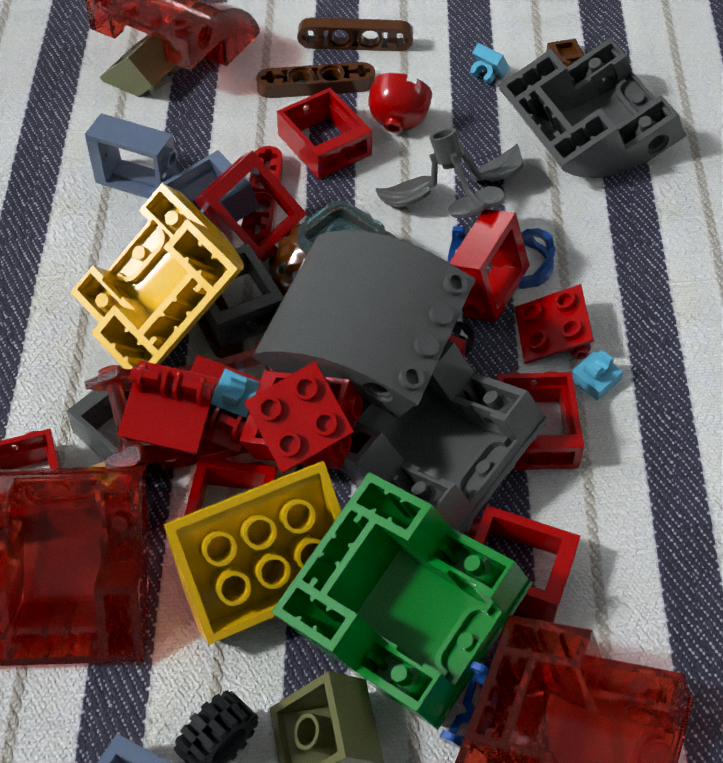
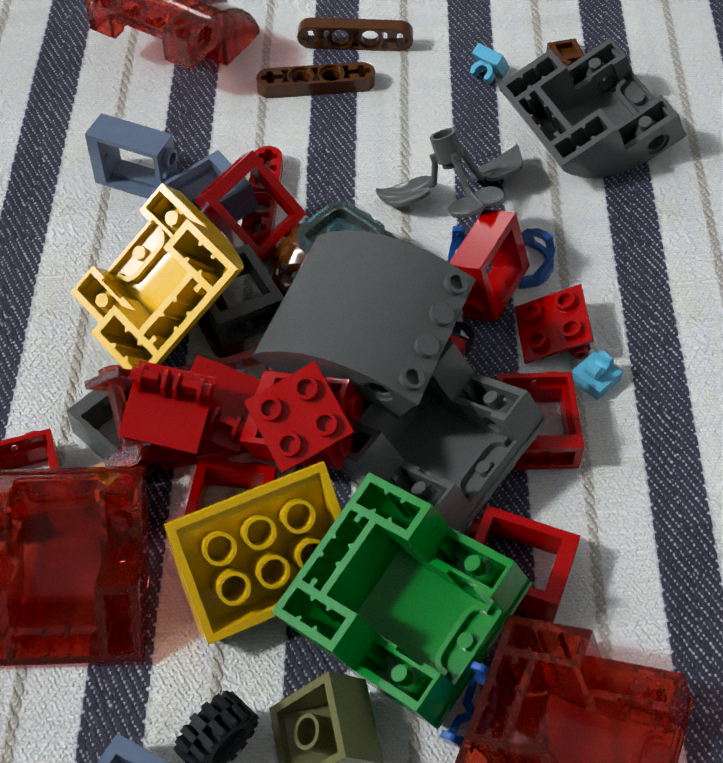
(140, 68): olive slope -> none
(232, 392): medium azure tile -> none
(334, 154): red window -> none
(398, 102): red cylinder -> none

